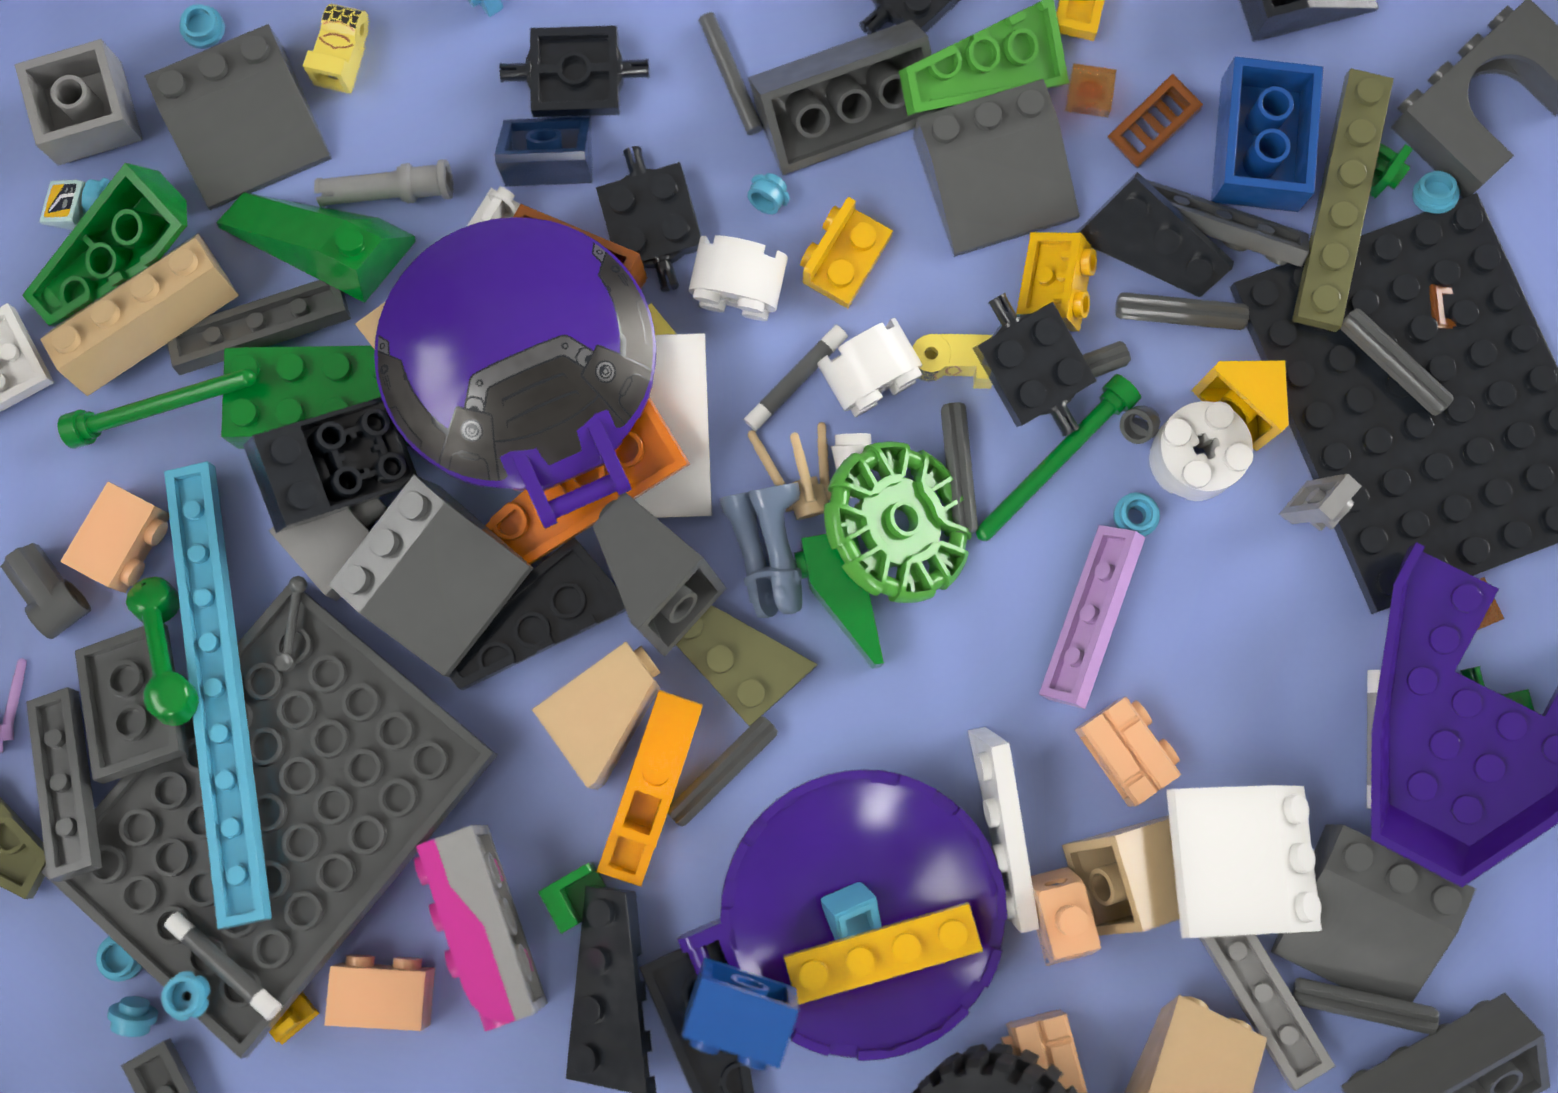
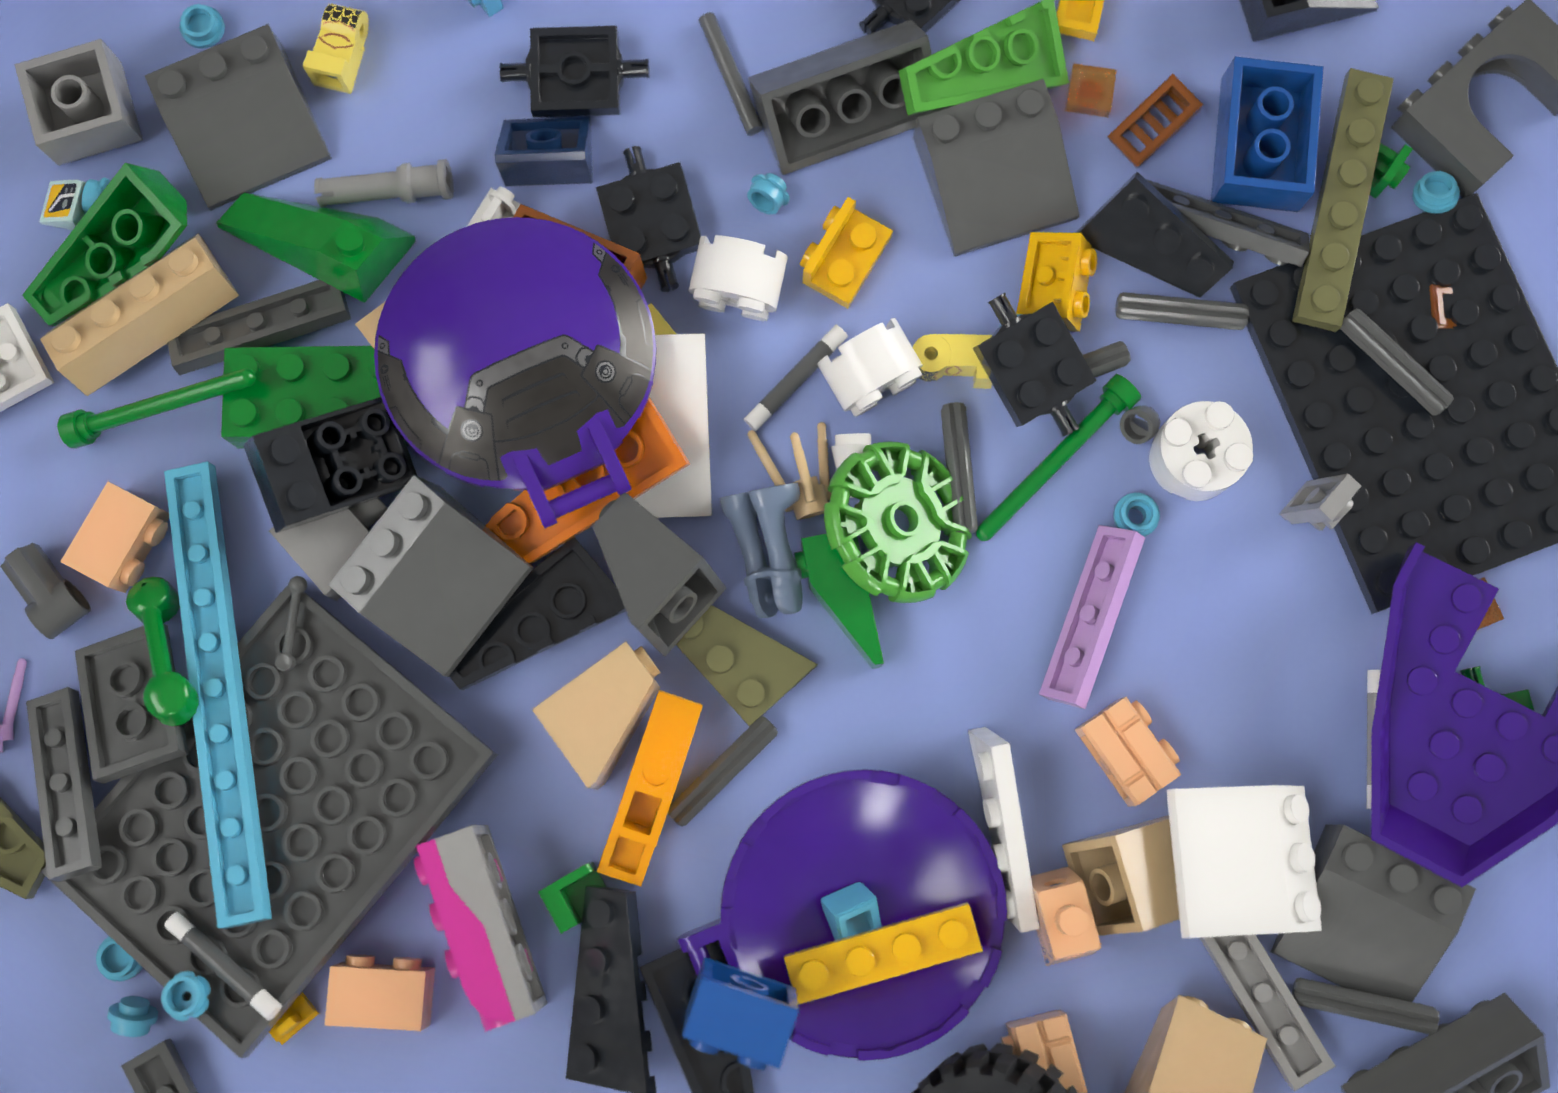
(1253, 391): yellow slope -> none

